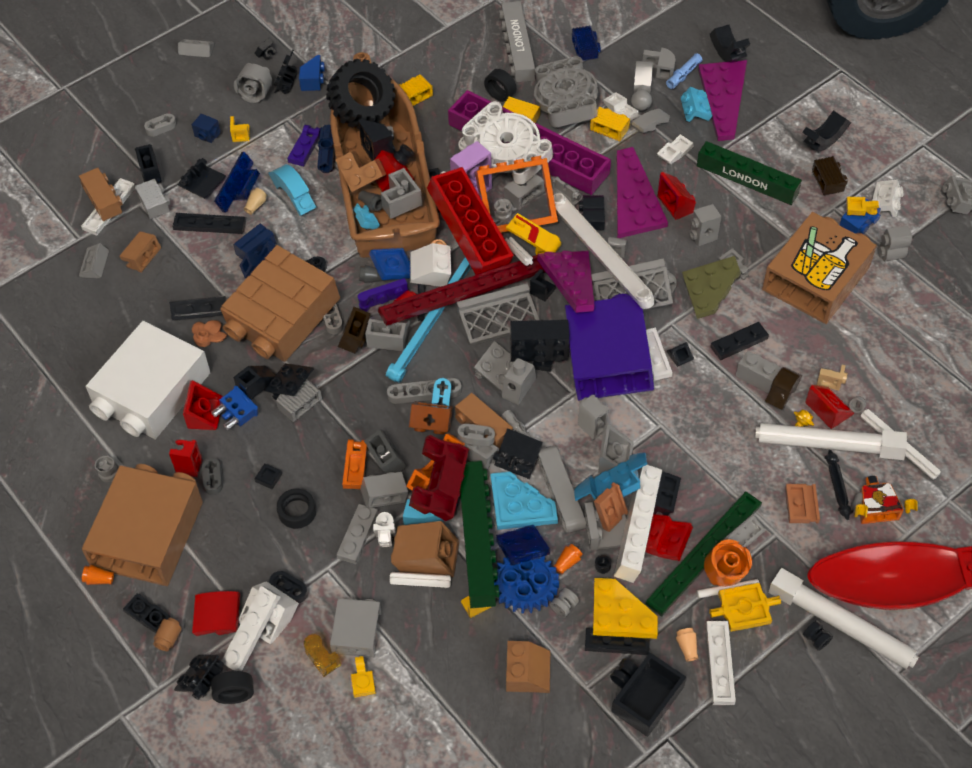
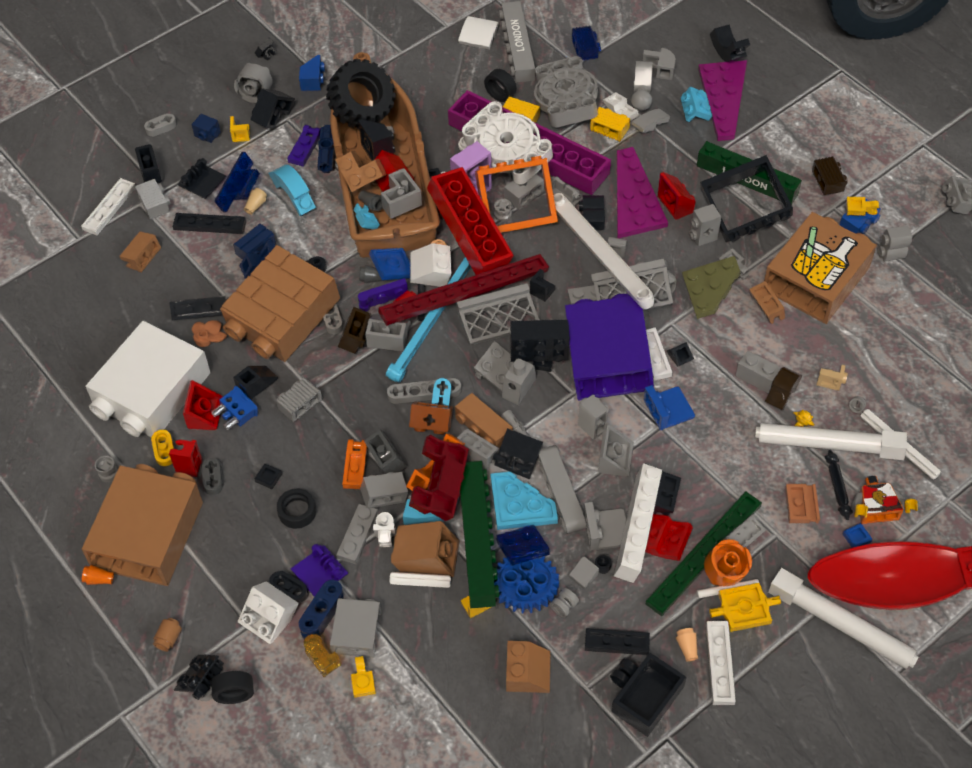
(94, 261): light grey slope -> none
(101, 194): medium nougat brick -> none
(145, 612): black slope -> none
(162, 449): none -> yellow plate
(195, 48): light grey slope -> none
(216, 613): red slope -> none
(250, 629): white plate -> none
(270, 106): none -> black brick
(287, 76): black hinge -> none
(288, 380): black hinge -> none
(318, 569): none -> dark purple hinge
(326, 598): none -> dark blue piece
(404, 154): black wheel -> none
(417, 89): yellow brick -> none
(476, 434): light grey beam -> none
(478, 32): none -> white slope
(519, 251): white axle -> none
(534, 234): yellow door -> none
(568, 558): orange cone -> none
(571, 276): magenta wing -> none
(584, 572): none -> light grey slope
(611, 507): nougat plate -> none
(620, 612): yellow plate -> none
(623, 474): dark azure piece -> none
(668, 407): none -> blue bracket
(674, 151): white slope -> none
(680, 74): light blue pin -> none
(739, 341): black plate -> none
(740, 173): none -> black window
(768, 301): none -> medium nougat hinge
(818, 635): black wheel -> none
(827, 133): black arch -> none
(827, 405): red slope -> none
(857, 536): none -> blue tile
(888, 195): white bracket -> none

